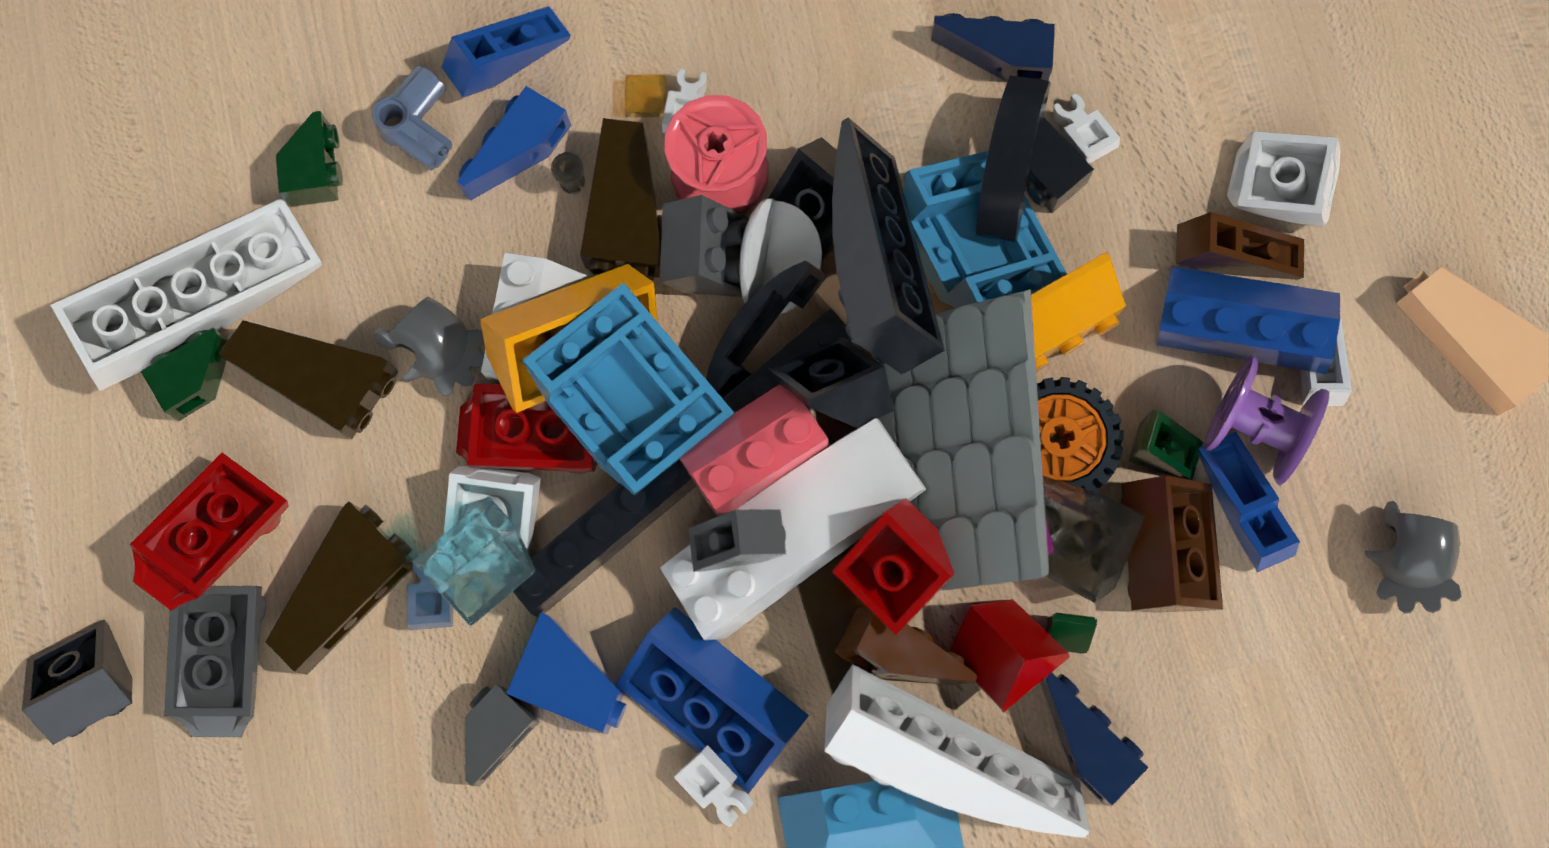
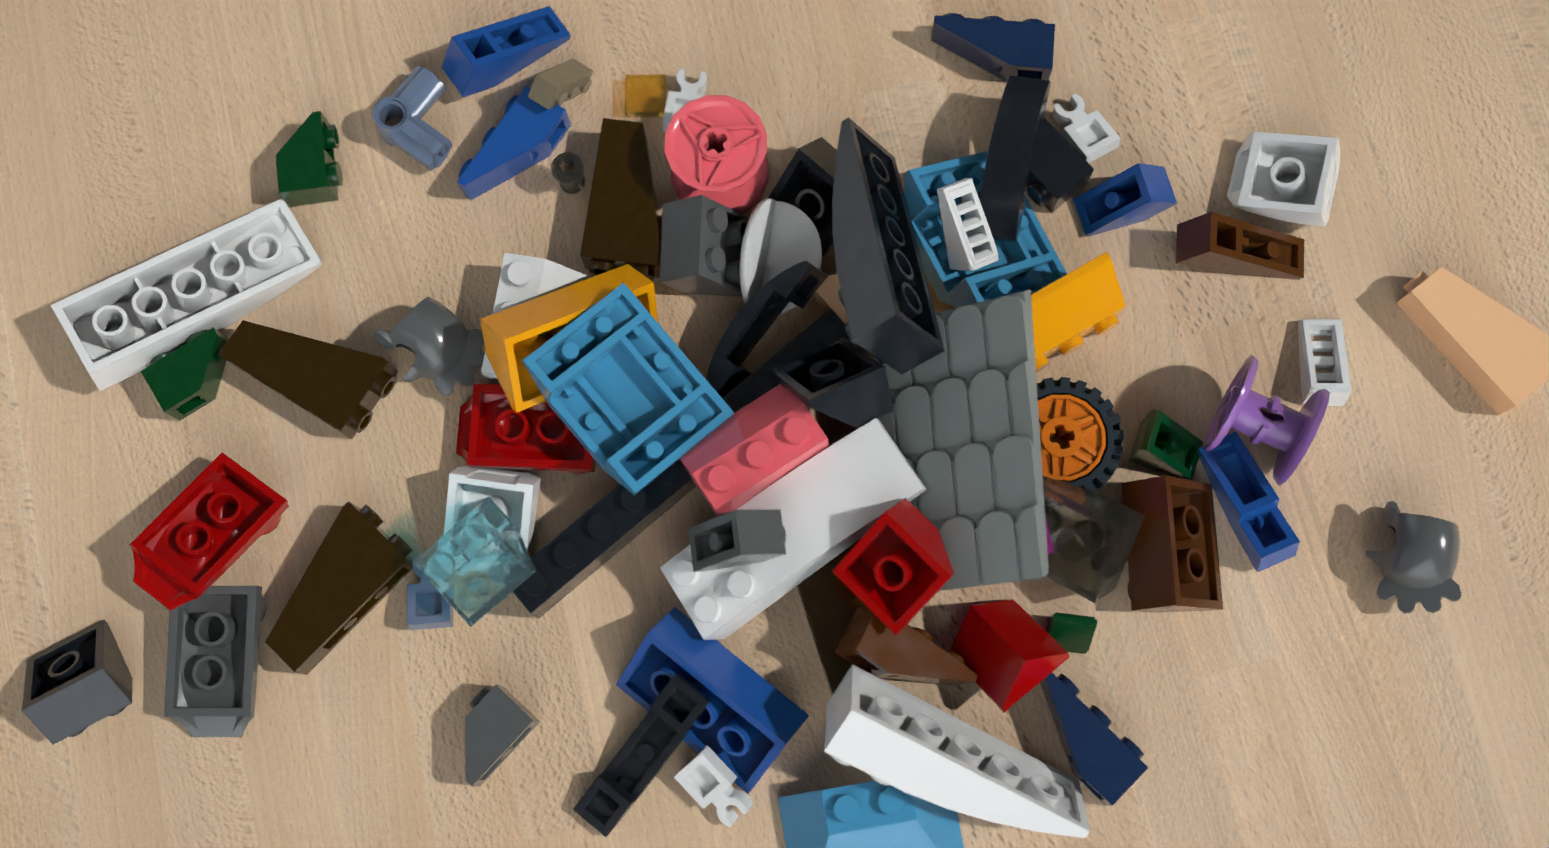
(560, 84): none -> dark tan piece
(565, 679): blue slope -> none
(642, 755): none -> black slope
(970, 249): none -> white slope
(1125, 199): none -> blue slope
(1248, 317): blue slope -> none

